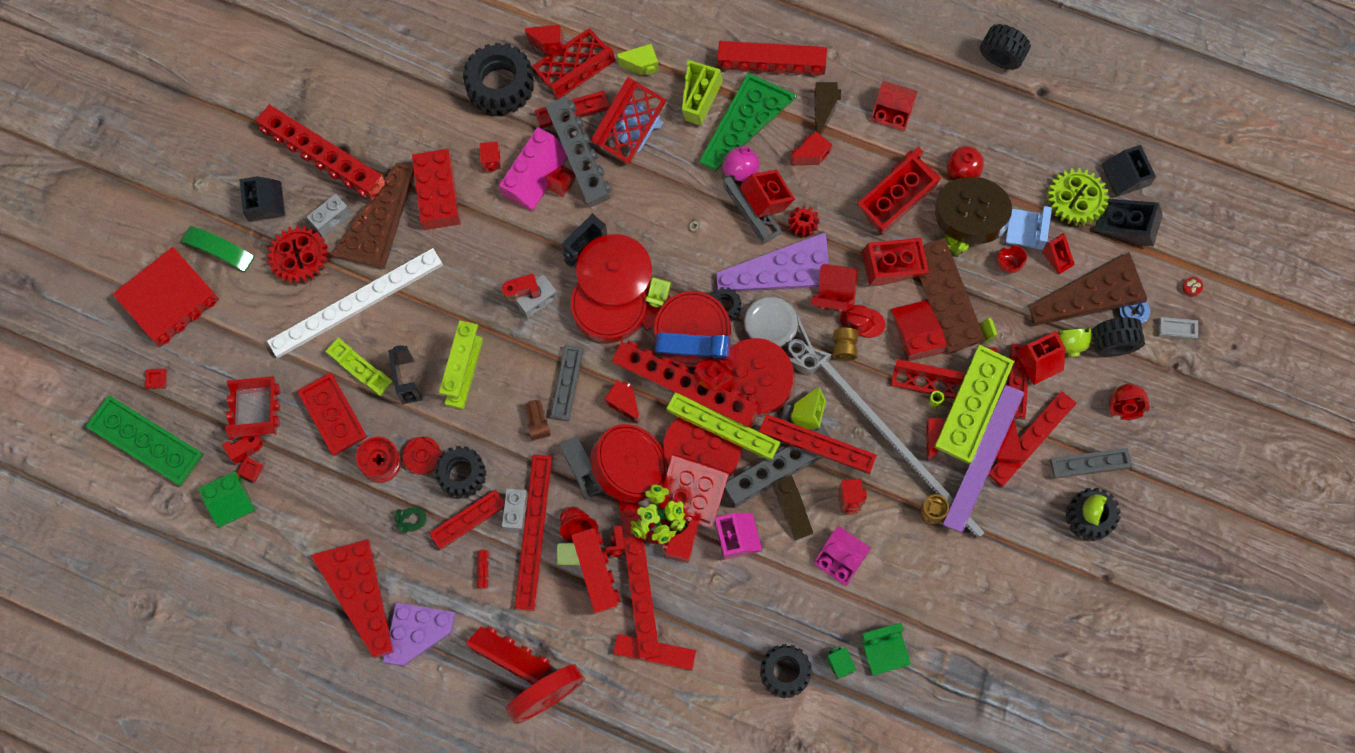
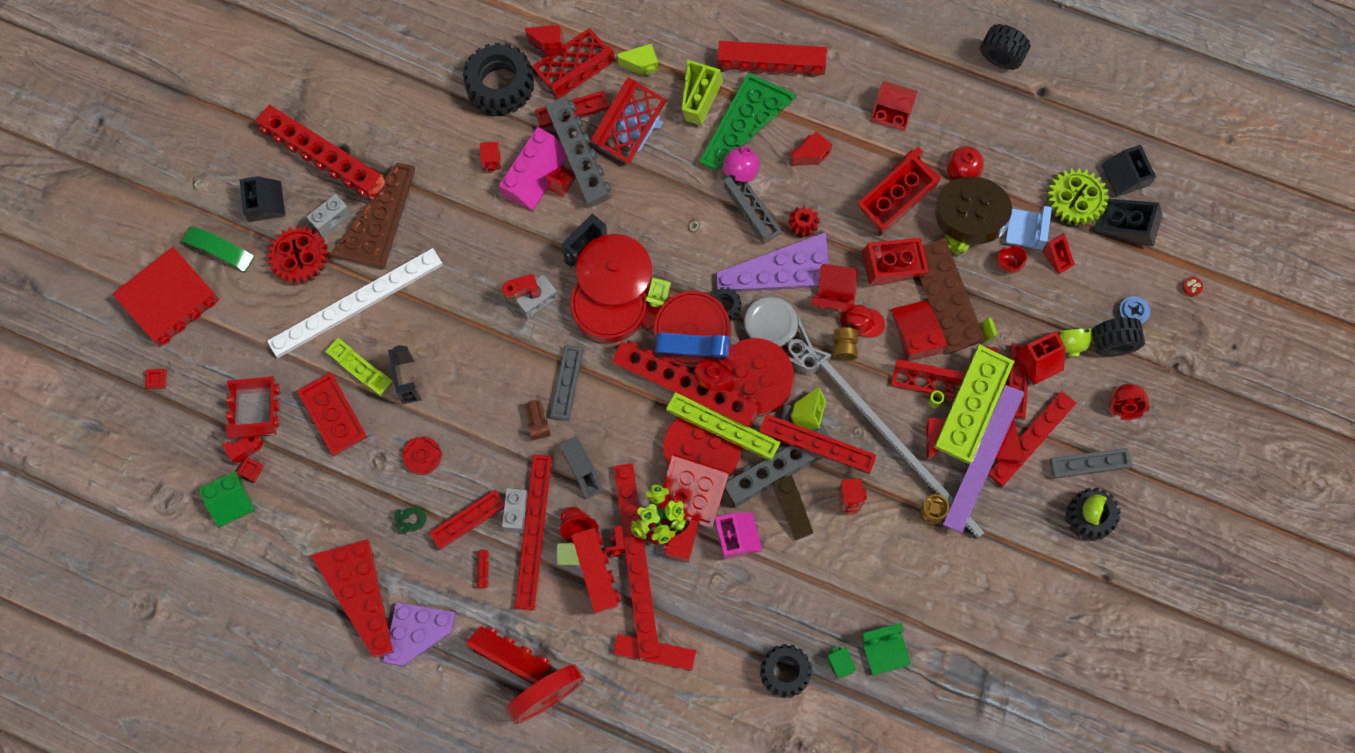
(144, 440): green plate -> none
(370, 452): red wheel -> none
(436, 189): red brick -> none
(456, 457): black tyre -> none
(461, 365): lime fence -> none
(623, 400): red slope -> none
(628, 462): red brick -> none
(767, 193): red brick -> none
(826, 101): dark brown slope -> none
(842, 555): dark pink slope -> none
(1102, 290): copper wing -> none
(1178, 328): light grey tile -> none

